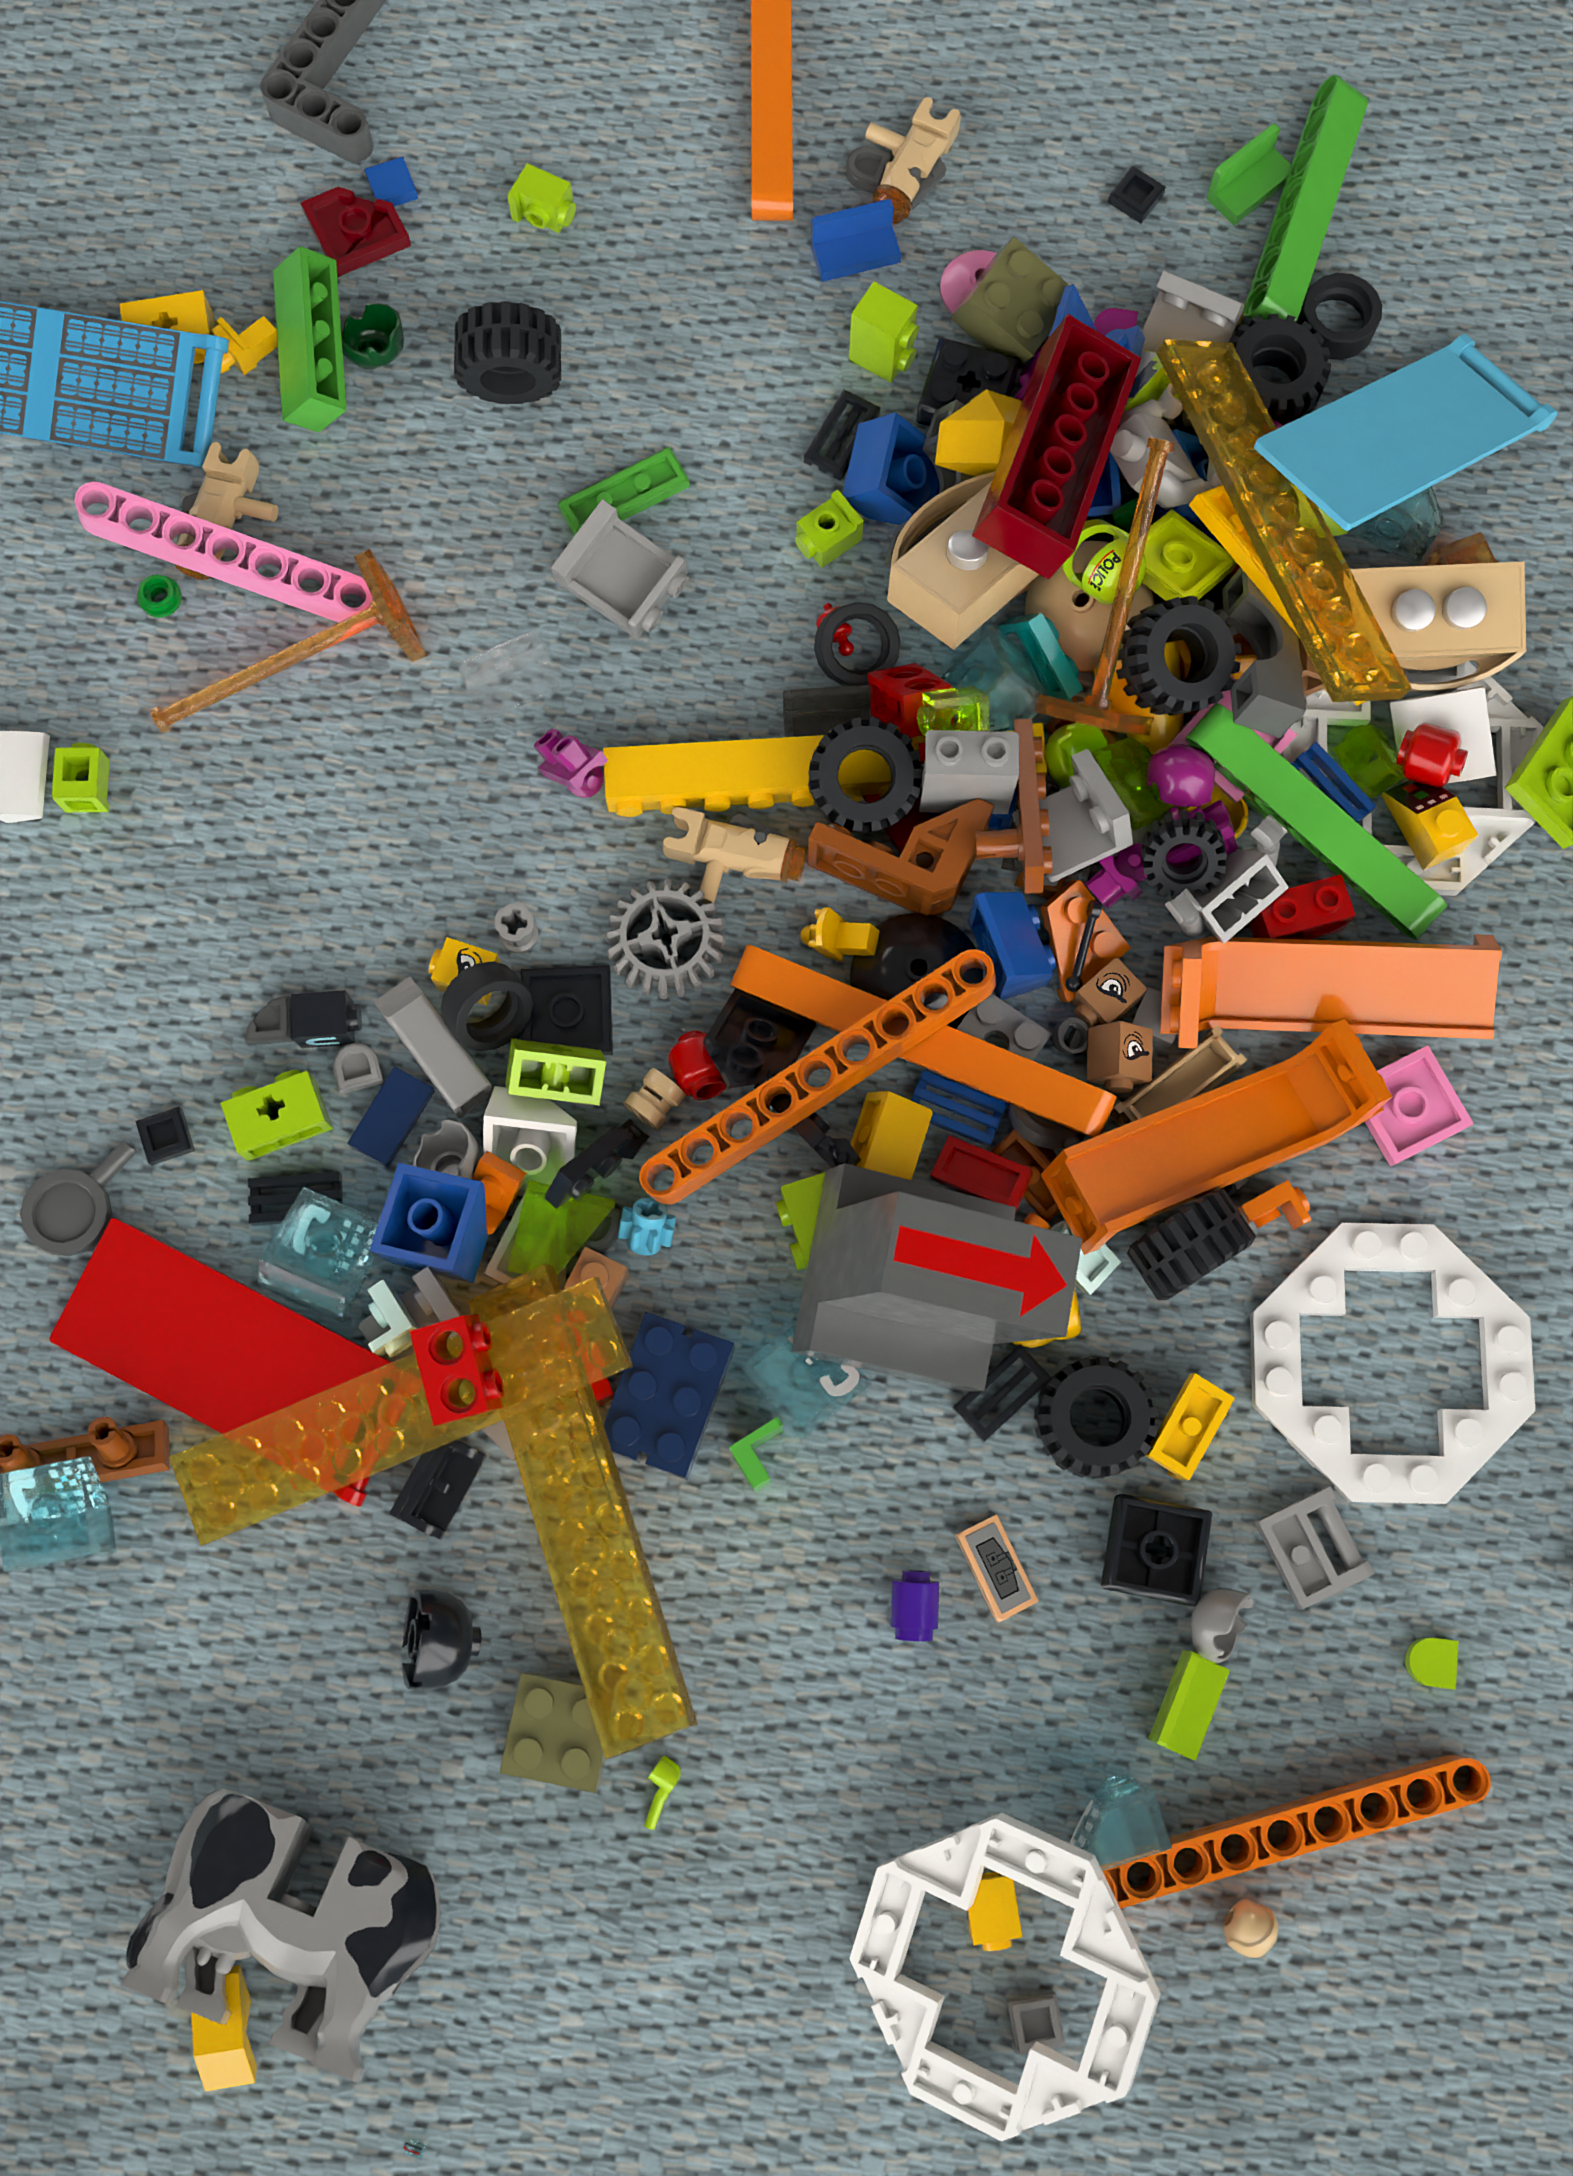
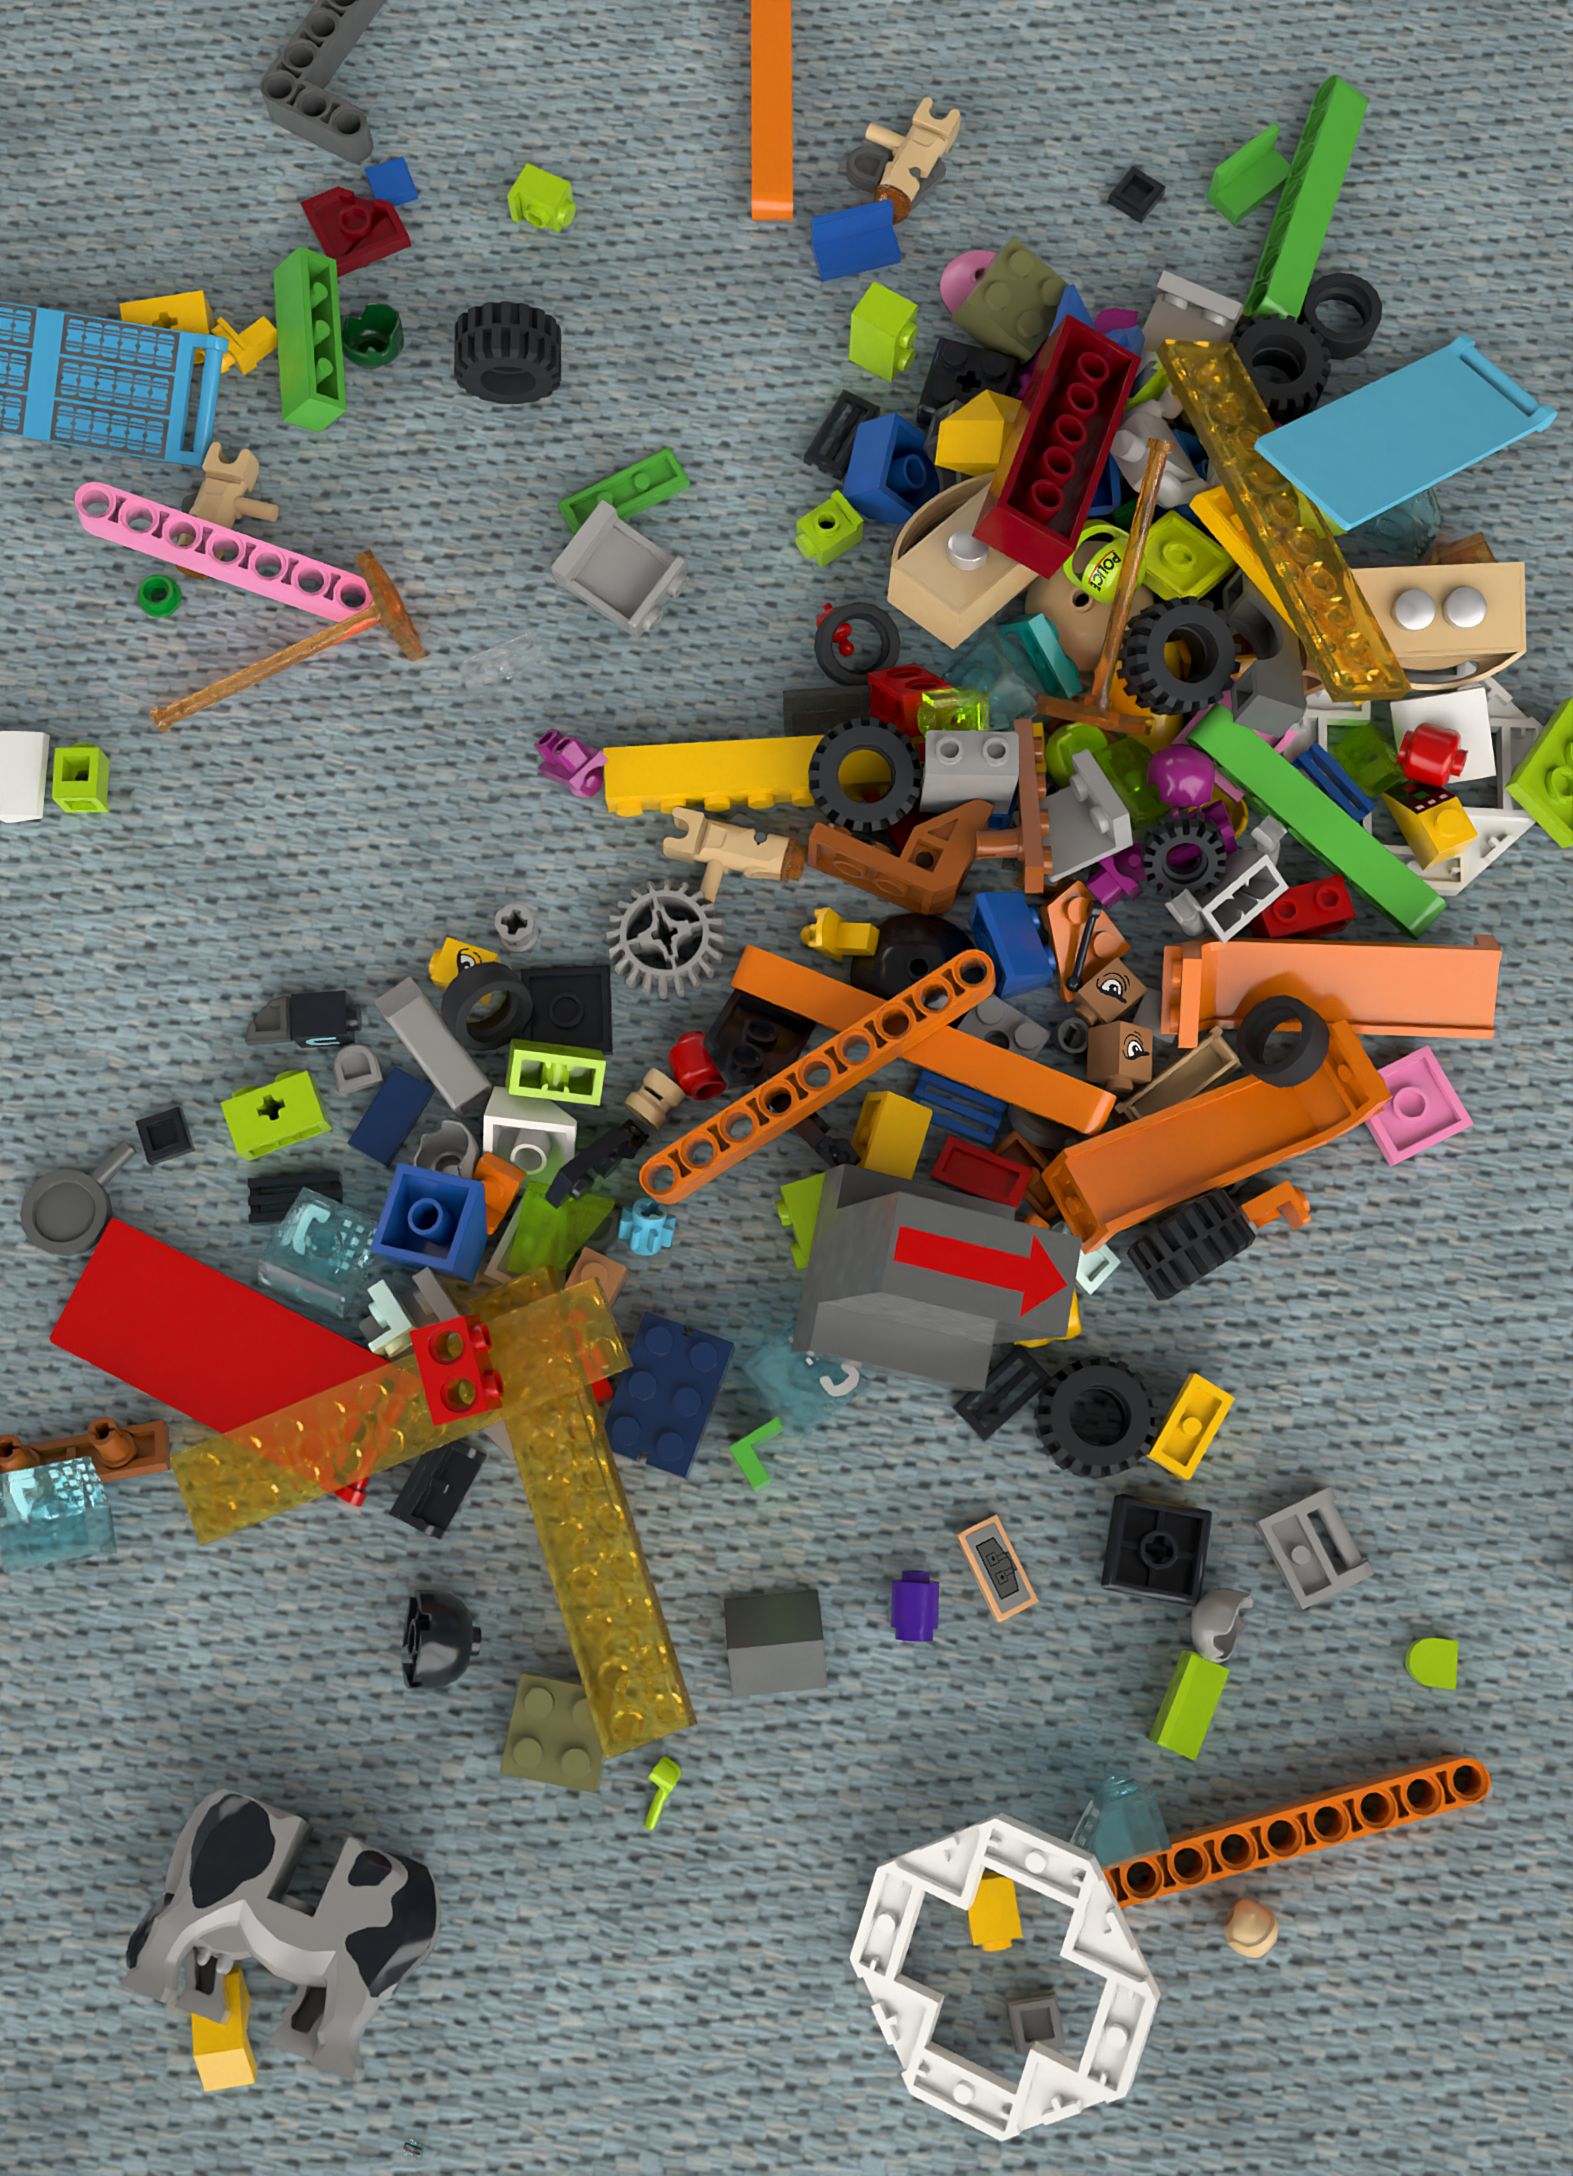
(775, 1643): none -> dark grey slope
(1302, 1061): none -> black tyre
(1323, 1432): white plate -> none

